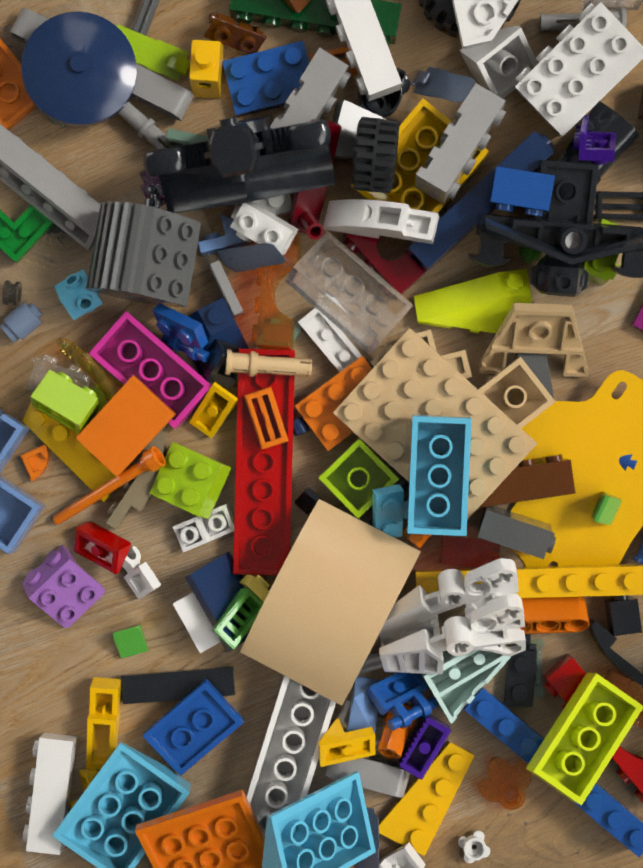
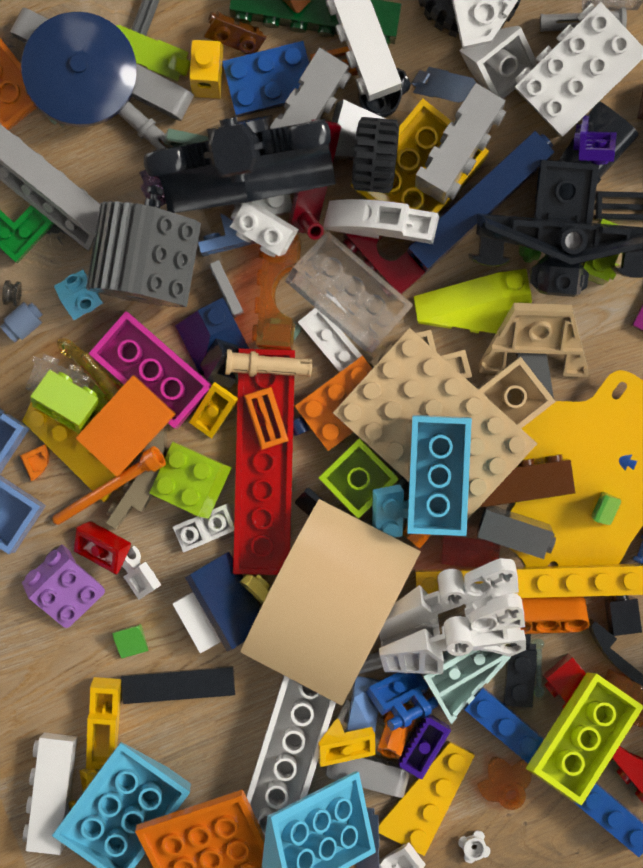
(181, 333): blue plate -> none
(193, 727): blue plate -> none
(251, 257): sand blue piece -> none
(253, 602): bright green slope -> none
(522, 190): blue brick -> none

